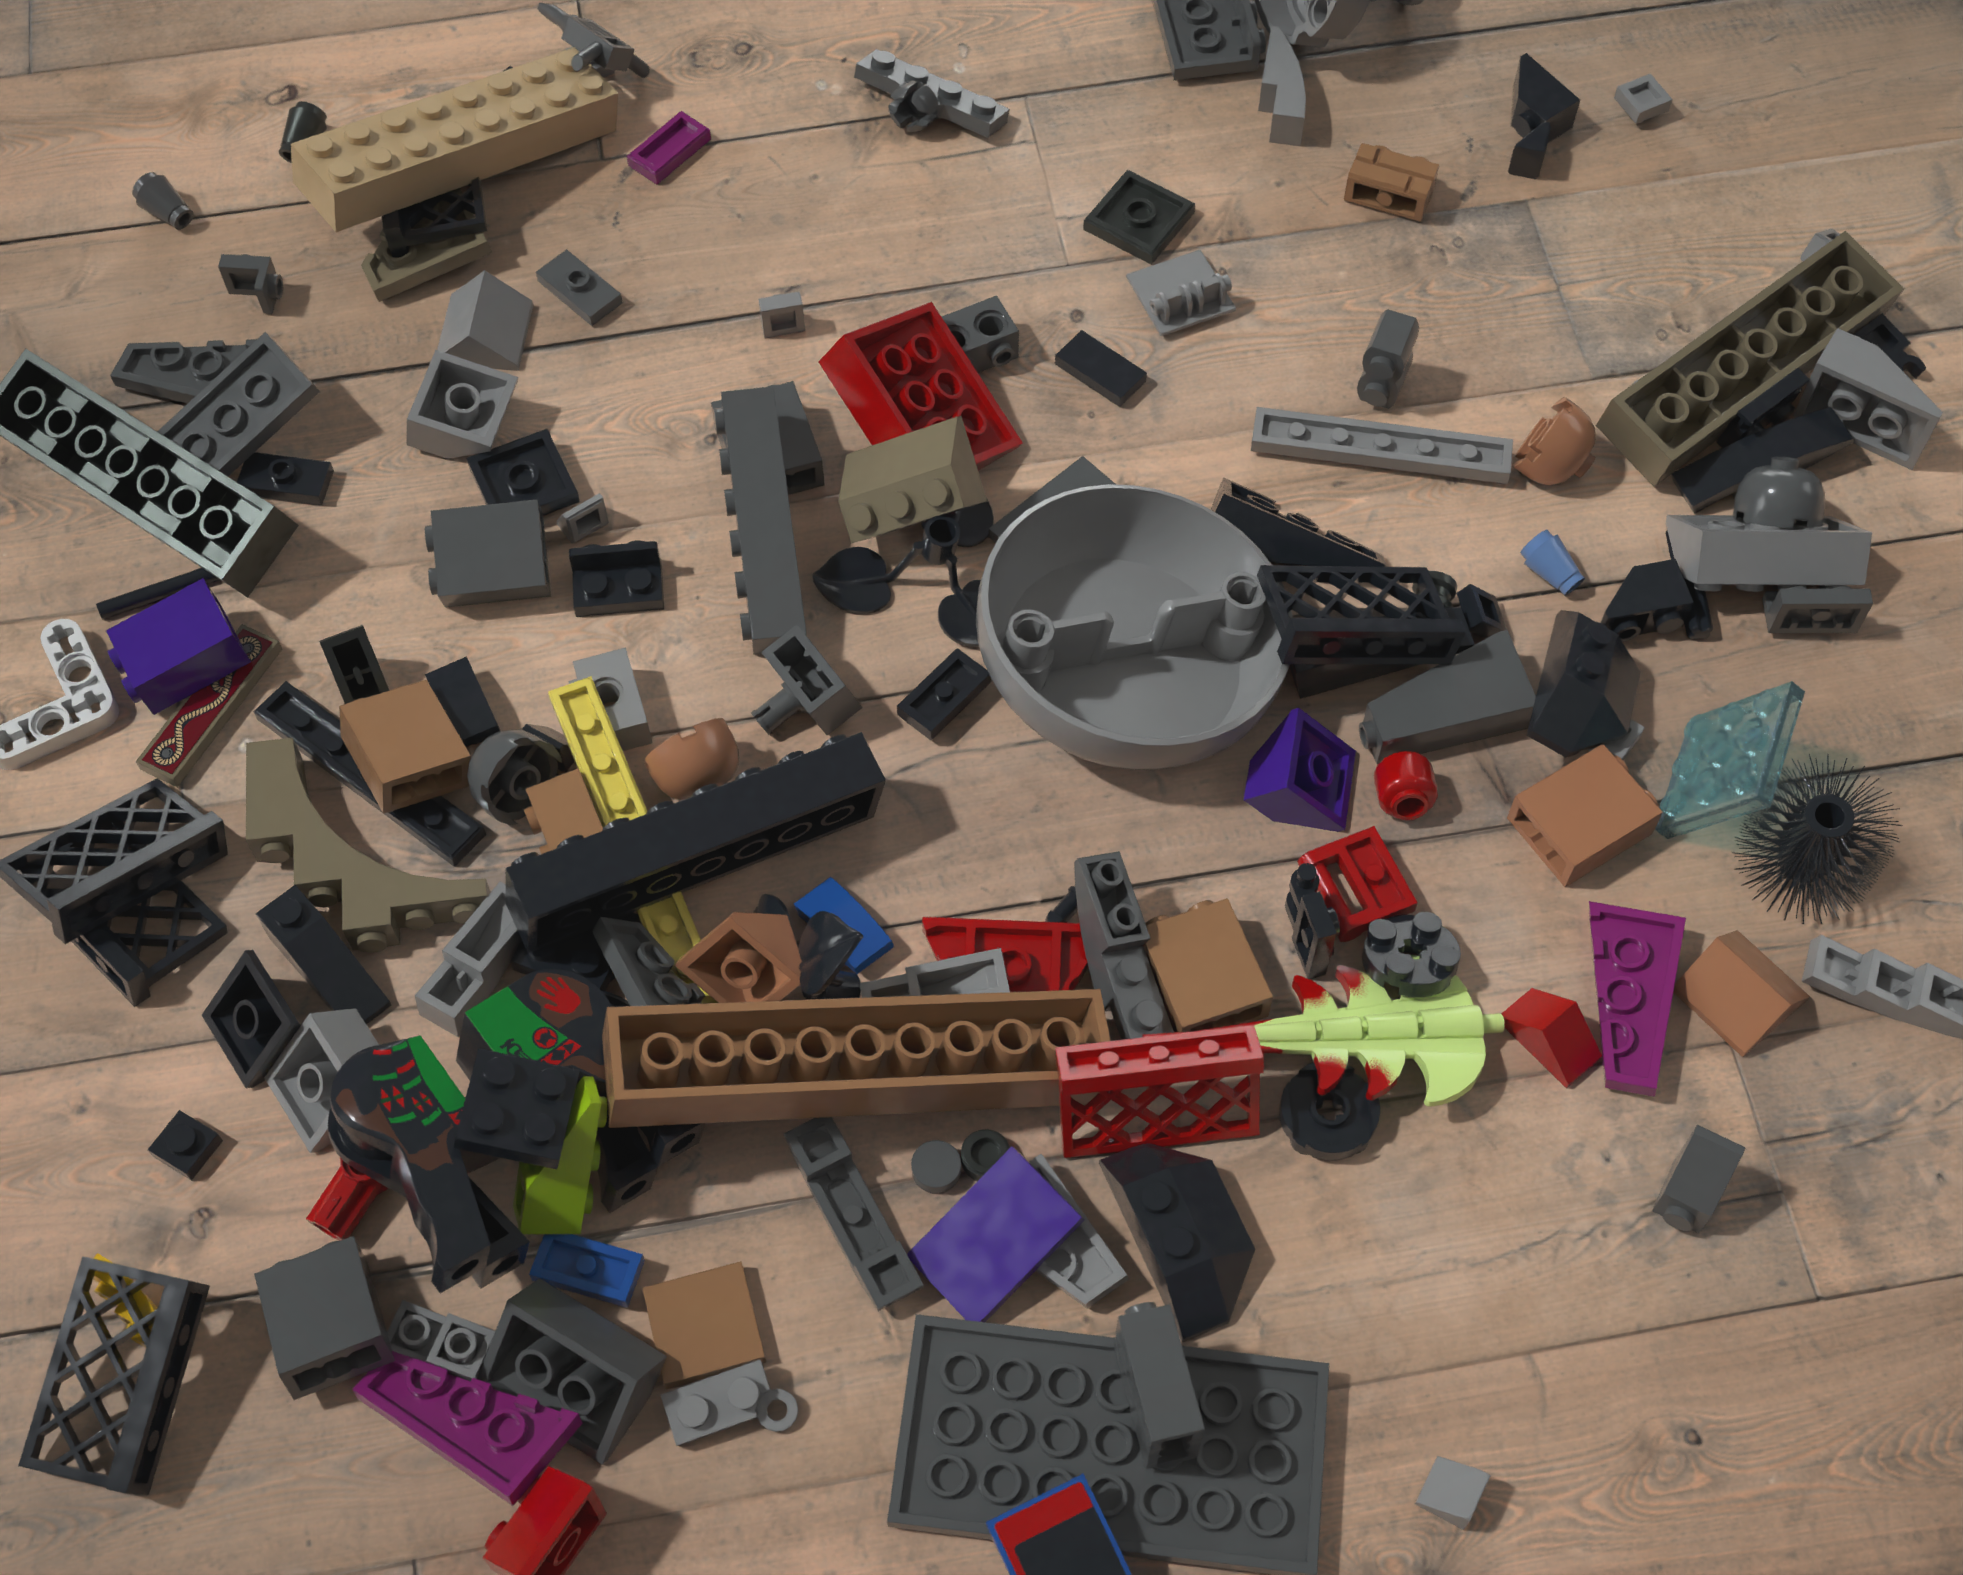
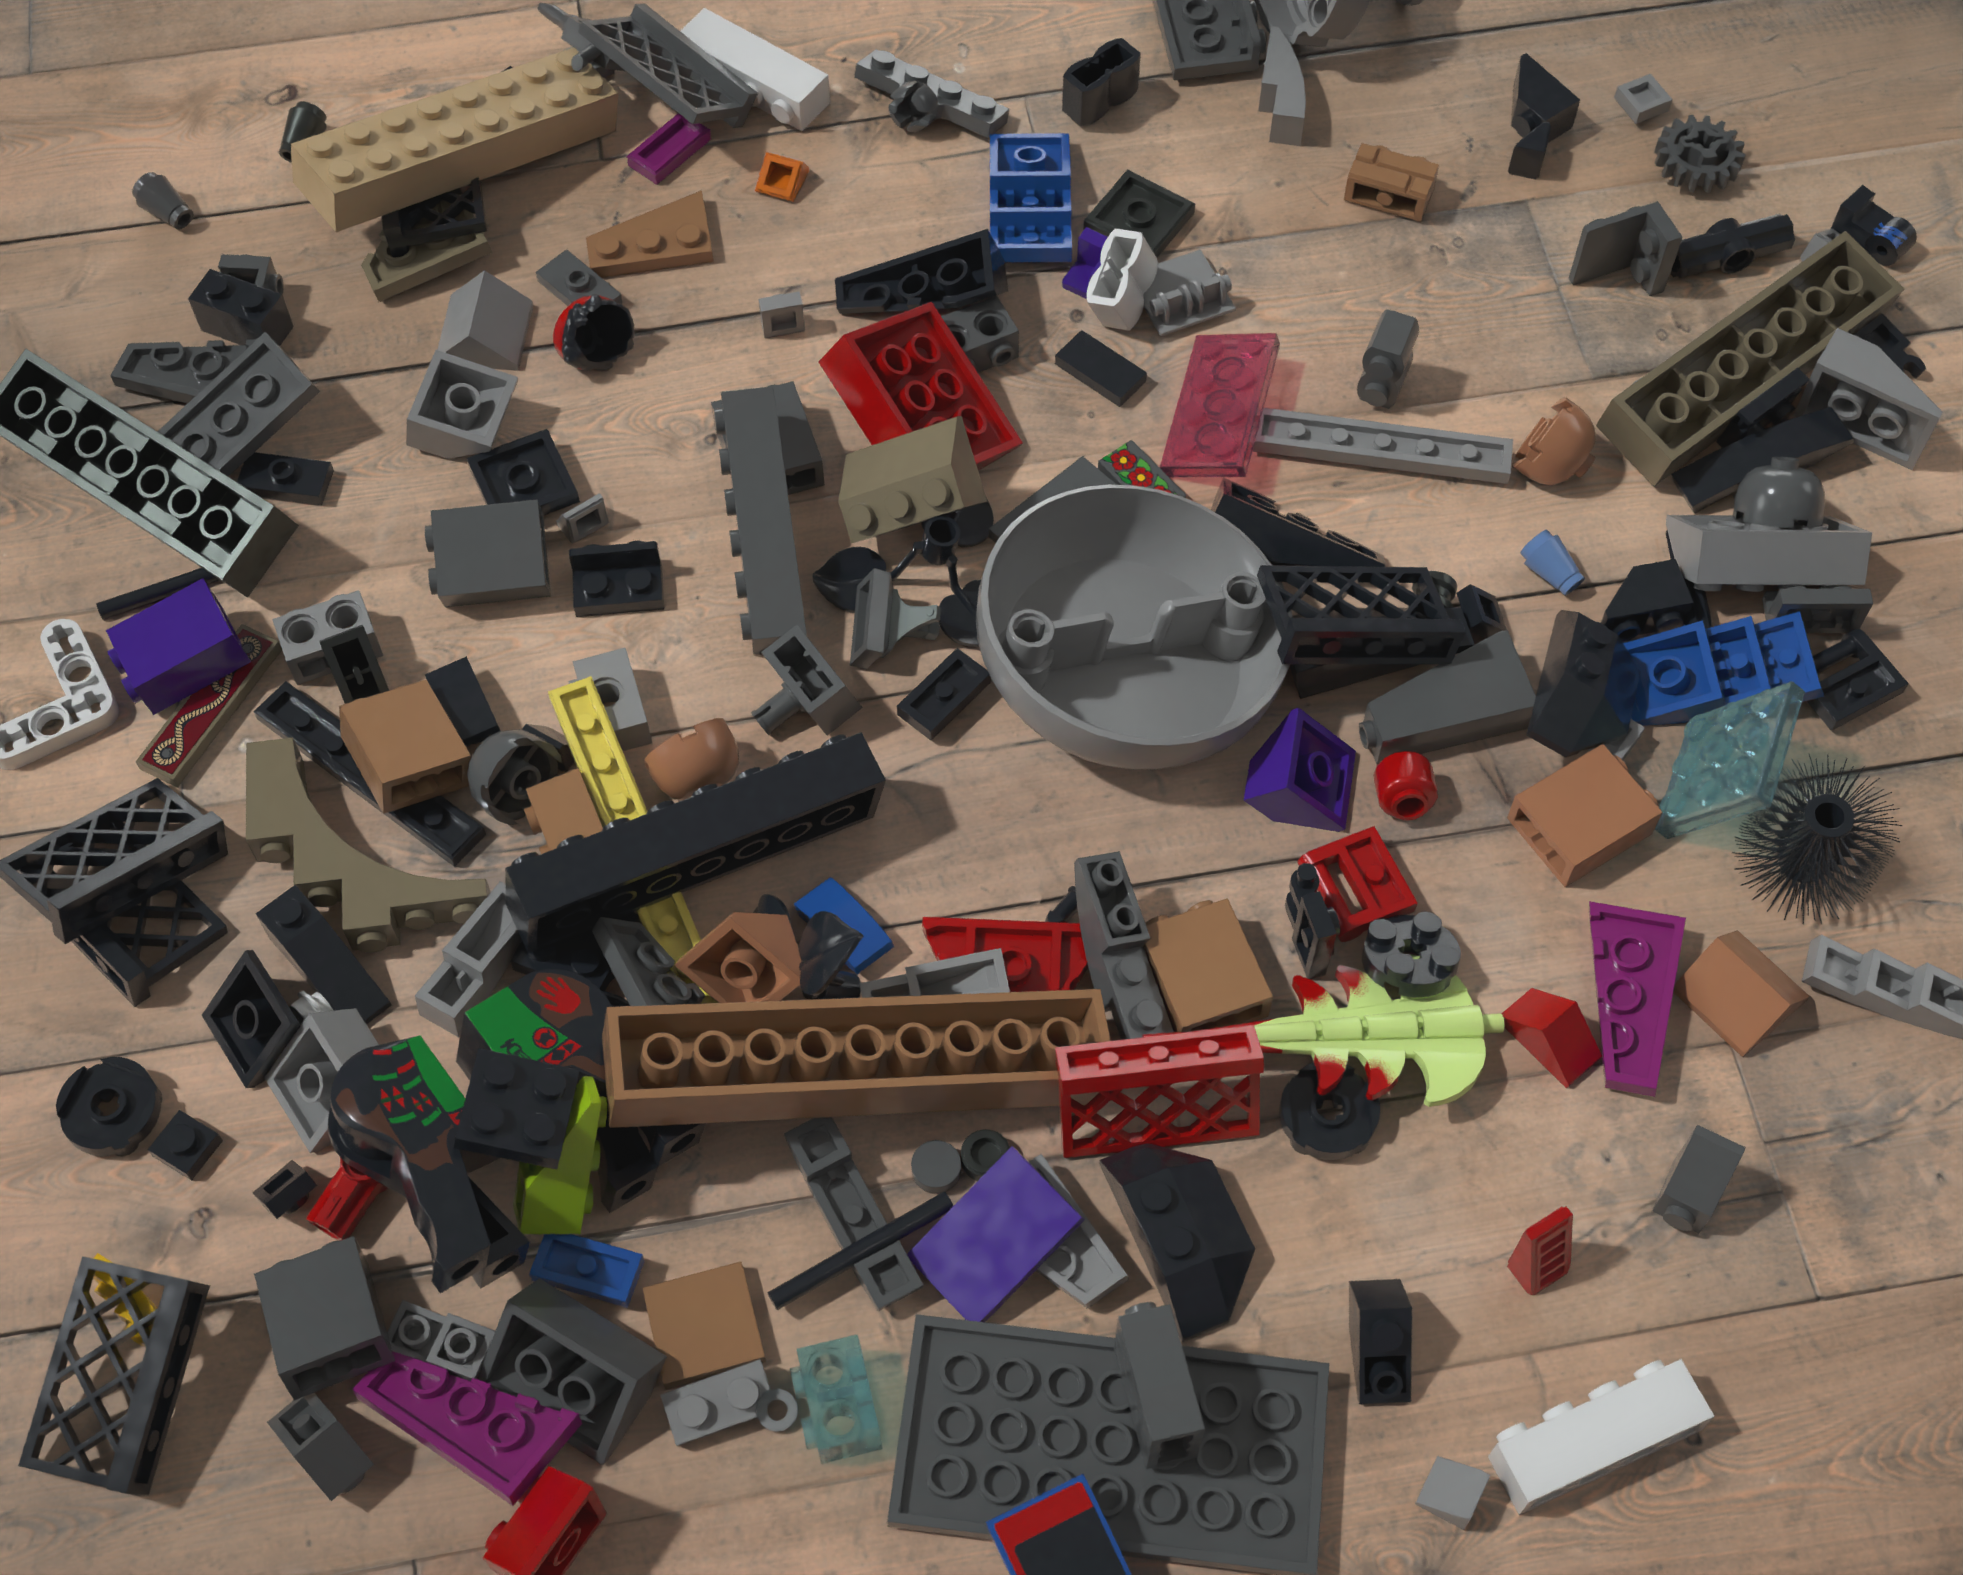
(121, 1130): none -> black plate
(239, 309): none -> black brick
(285, 1190): none -> black plate
(309, 1004): none -> white plate
(315, 624): none -> light grey brick
(321, 1445): none -> dark grey slope
(593, 333): none -> black hair
(654, 241): none -> medium nougat wing
(672, 66): none -> dark grey fence
(781, 177): none -> orange slope
(785, 85): none -> white brick
(846, 1397): none -> clear light blue brick
(859, 1250): none -> black bar
(885, 619): none -> dark grey piece
(943, 274): none -> black wedge
(1031, 196): none -> blue slope
(1088, 261): none -> dark purple panel
(1101, 81): none -> black brick
(1122, 279): none -> white brick
(1133, 467): none -> tile
(1220, 405): none -> clear pink plate
(1381, 1340): none -> black slope
(1543, 1252): none -> red slope
(1599, 1435): none -> white brick
(1634, 239): none -> dark grey bracket
(1695, 153): none -> dark grey gear
(1705, 669): none -> blue slope
(1733, 245): none -> black piece
(1857, 686): none -> black plate
(1874, 228): none -> black leg

